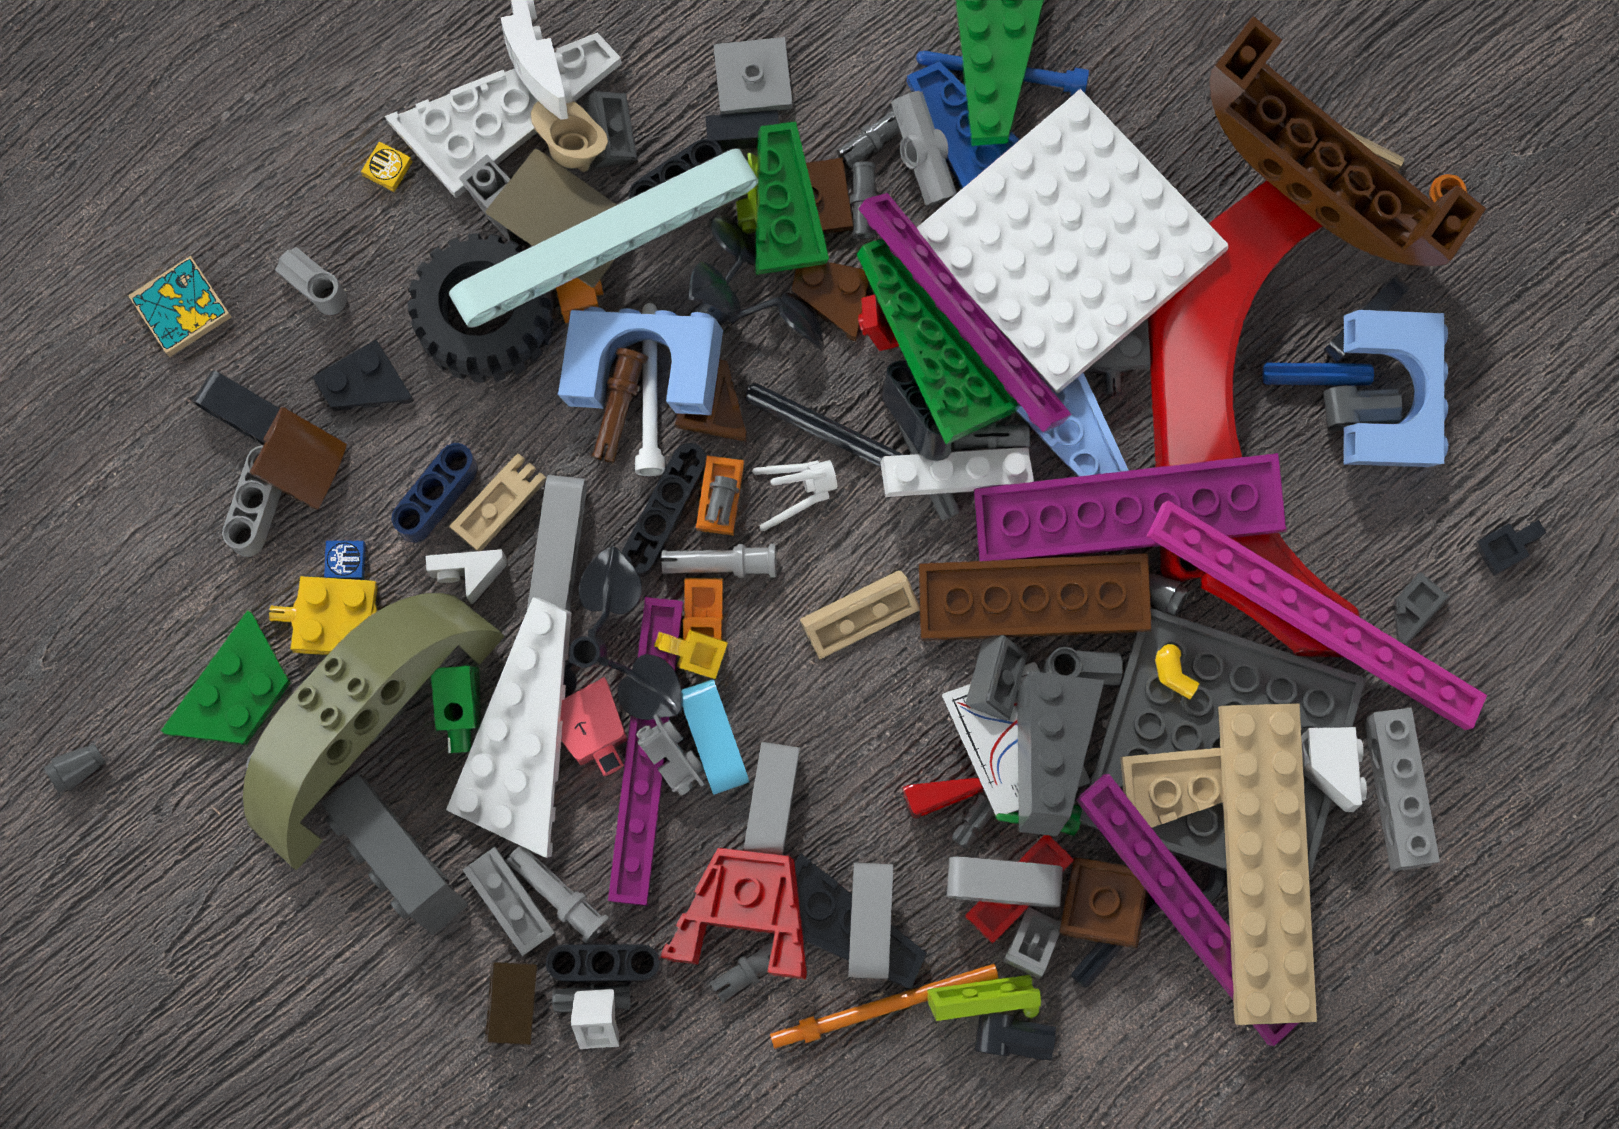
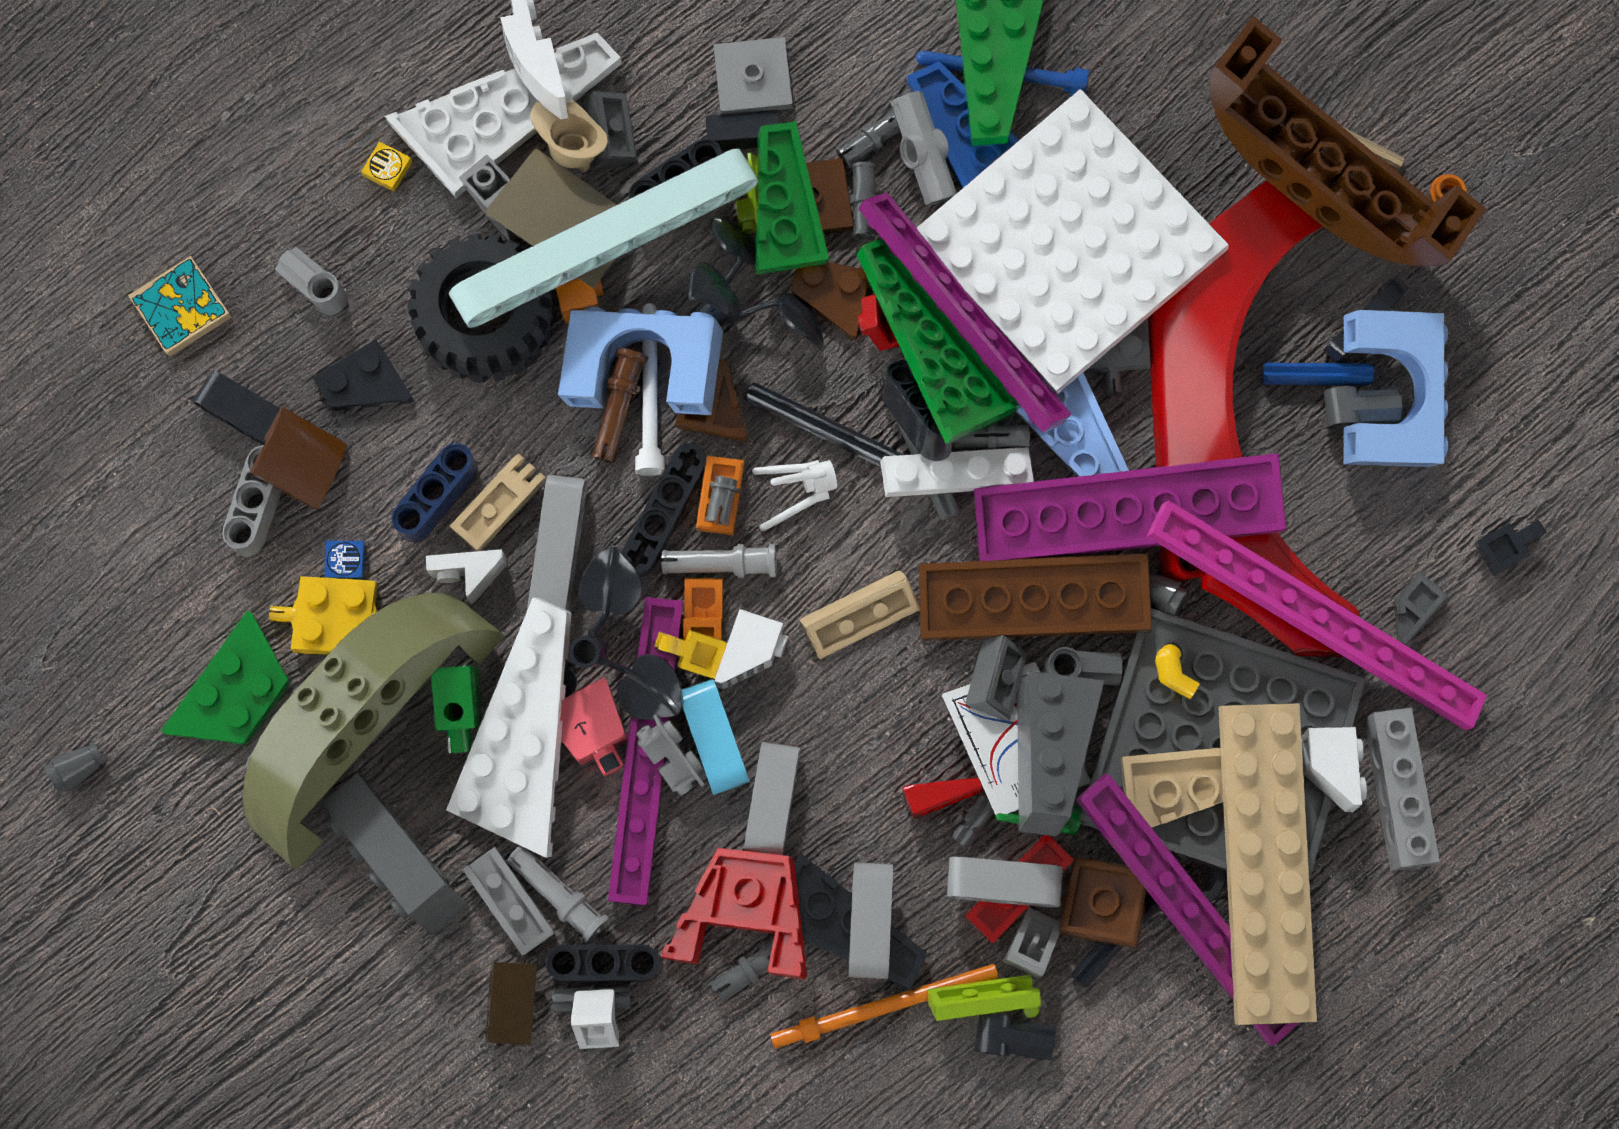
(750, 648): none -> white slope

